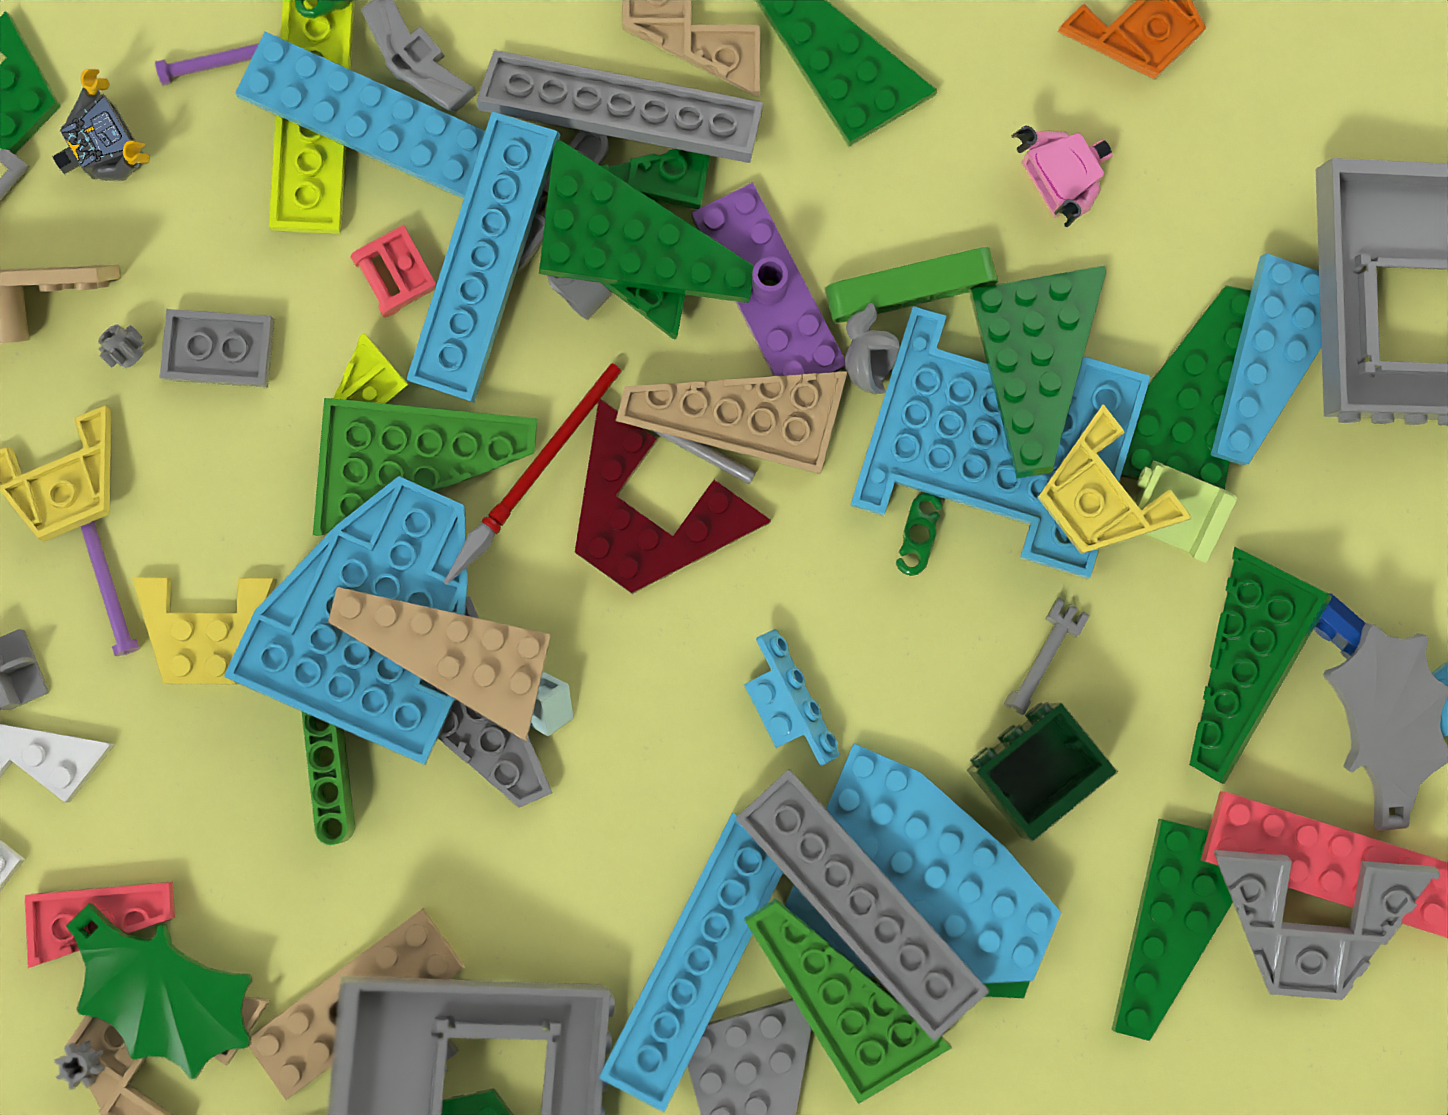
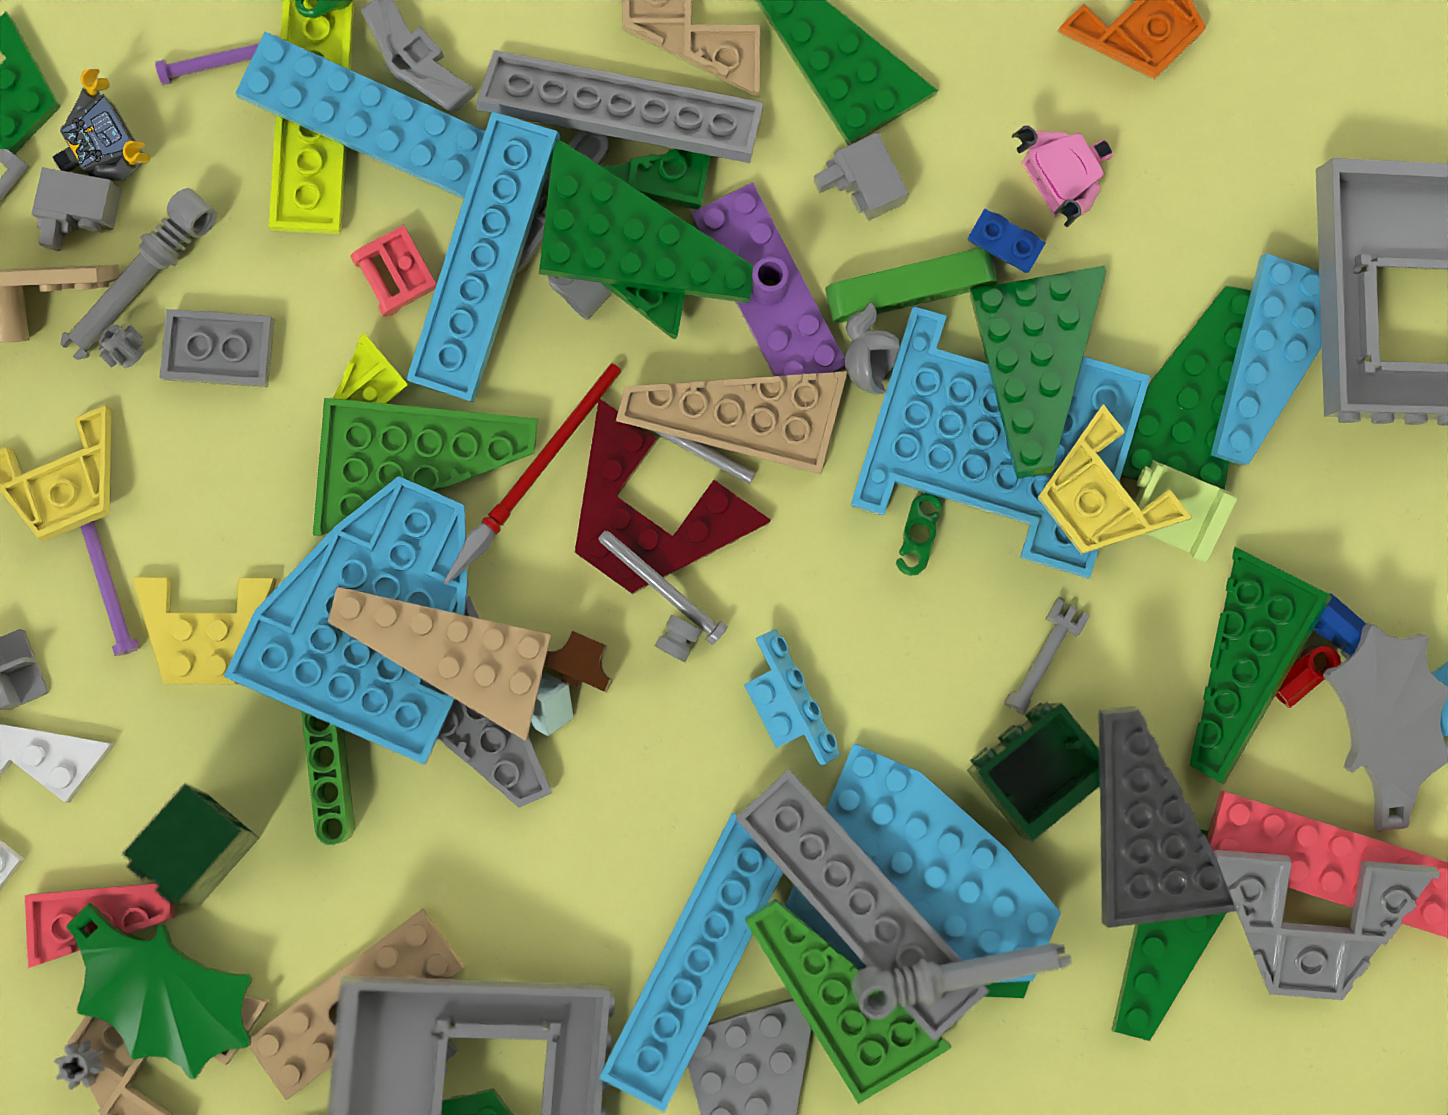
(71, 202): none -> light grey hinge
(159, 250): none -> light grey piece
(189, 847): none -> dark green container
(580, 662): none -> reddish brown brick
(662, 586): none -> light grey bar
(678, 638): none -> light grey wheel
(869, 173): none -> light grey hinge
(929, 981): none -> light grey piece
(1006, 241): none -> blue bracket
(1151, 846): none -> flat silver wing
(1304, 676): none -> red piece

